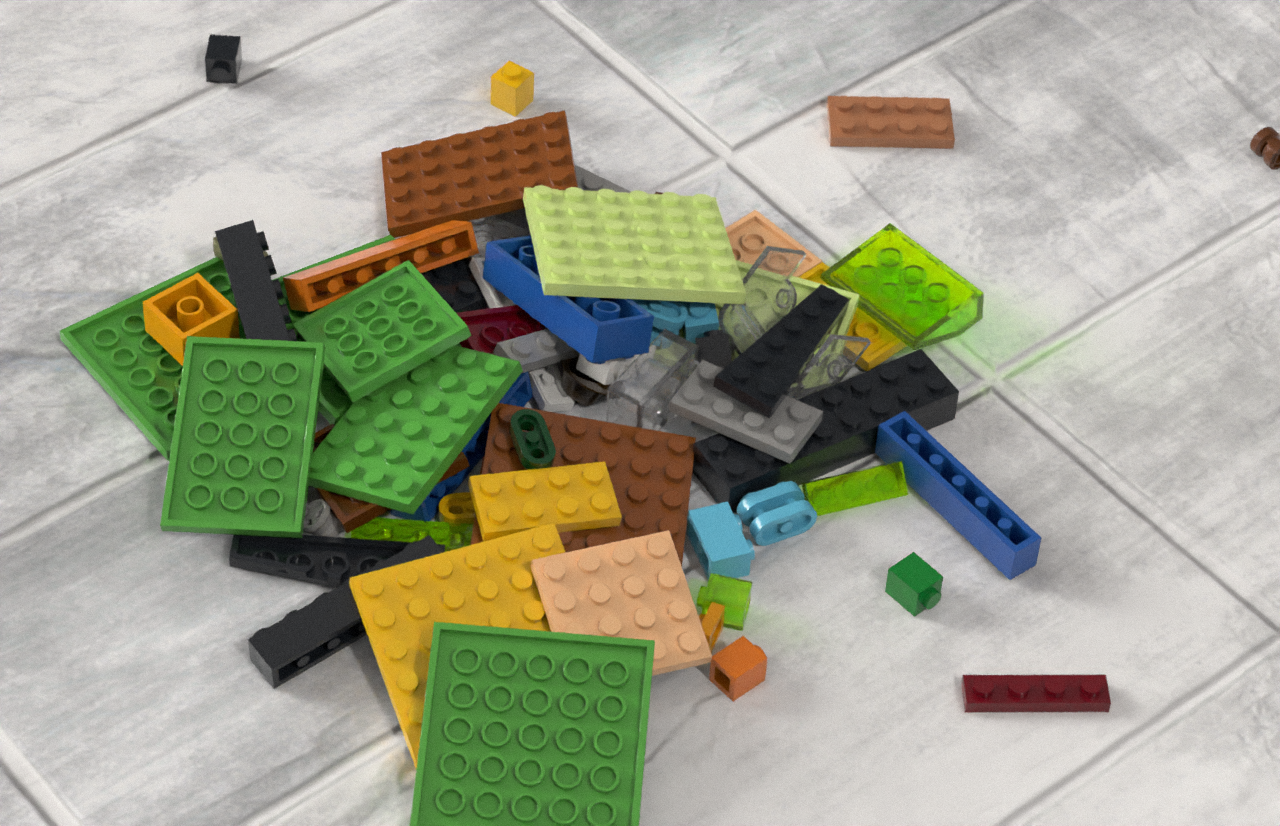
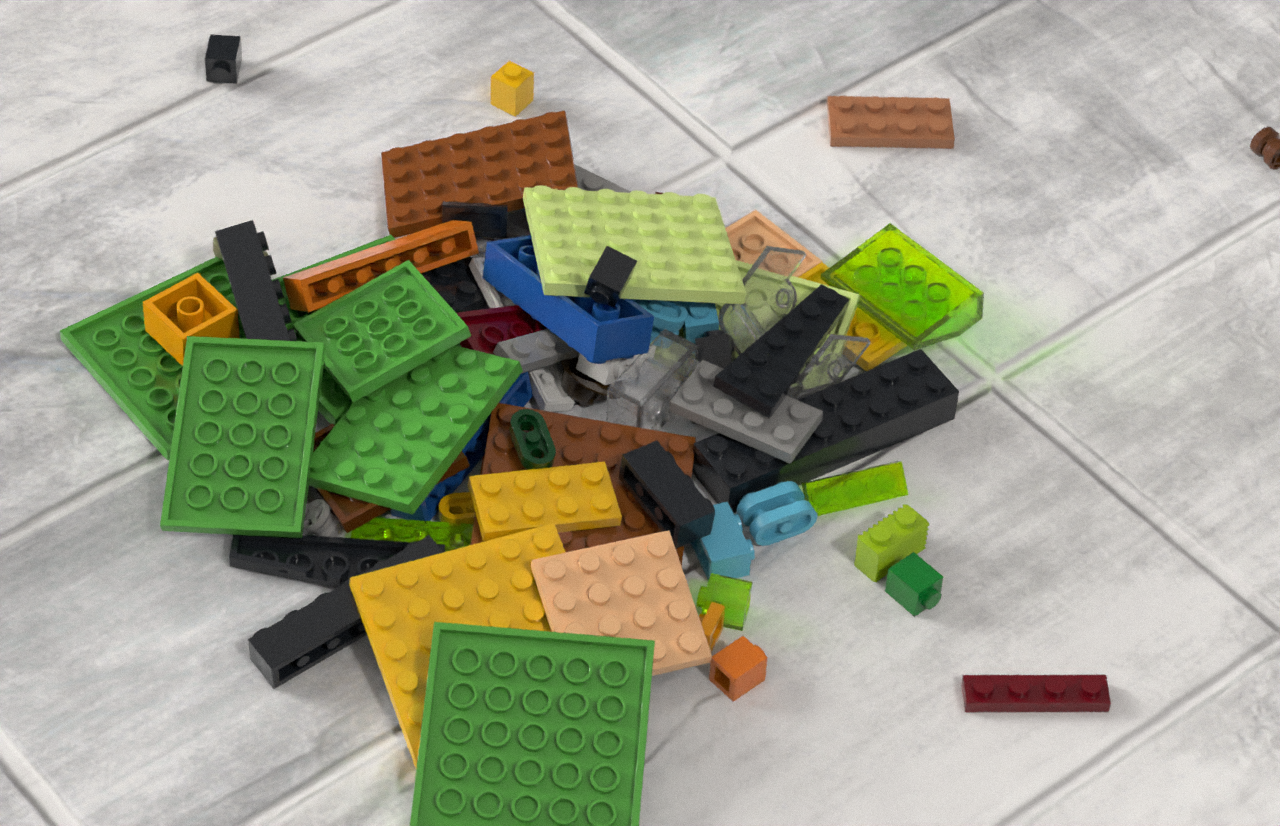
(486, 219): none -> black tile
(610, 277): none -> black brick
(667, 493): none -> black brick
(890, 542): none -> lime brick
(959, 496): blue brick -> none

